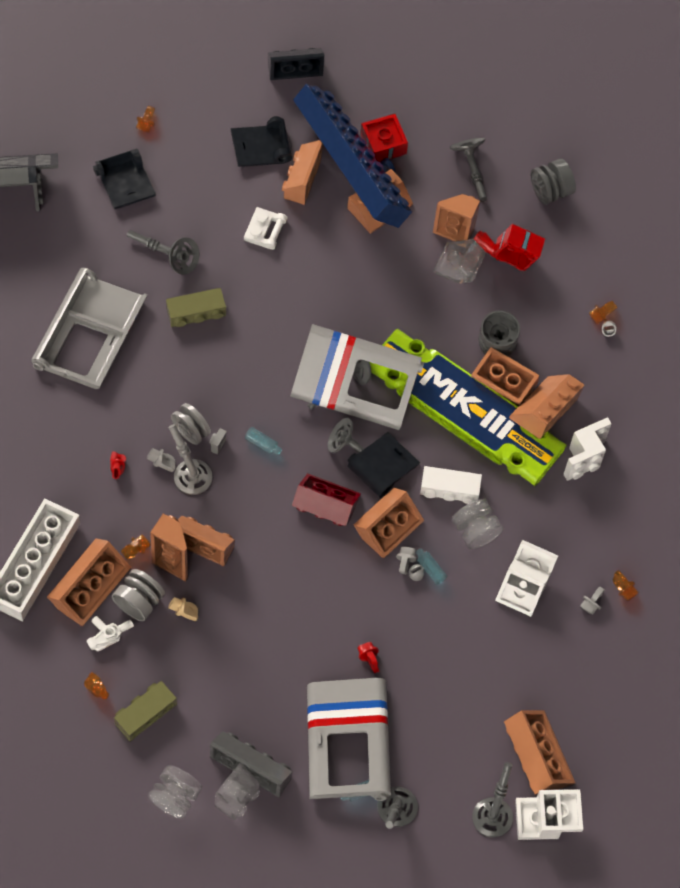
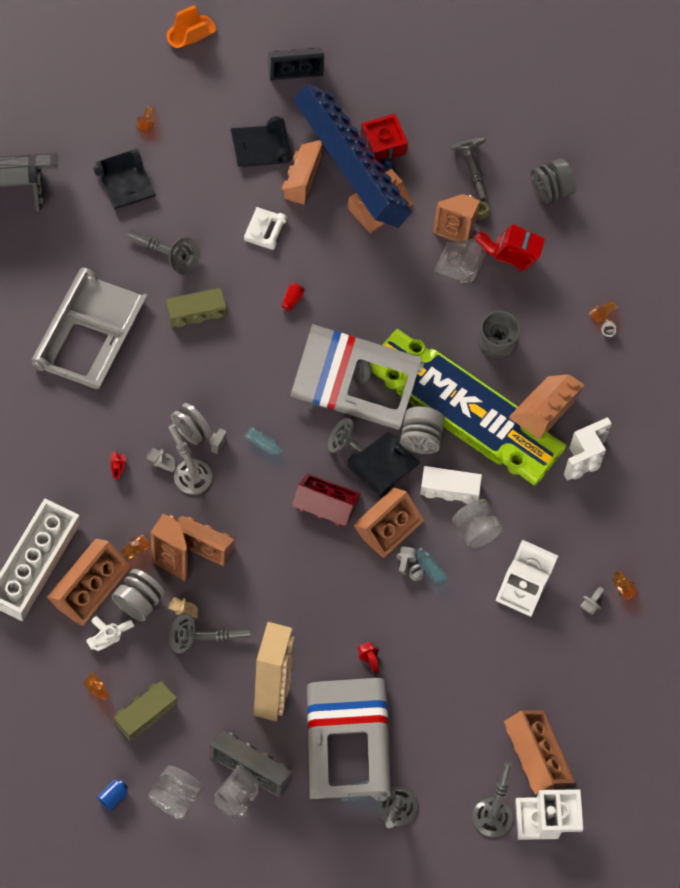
(113, 794): none -> blue brick
(189, 28): none -> orange piece
(190, 634): none -> dark grey dish
(273, 671): none -> tan brick
(292, 296): none -> red cone
(422, 430): none -> light grey wheel
(483, 210): none -> olive plate
(505, 376): nougat slope -> none

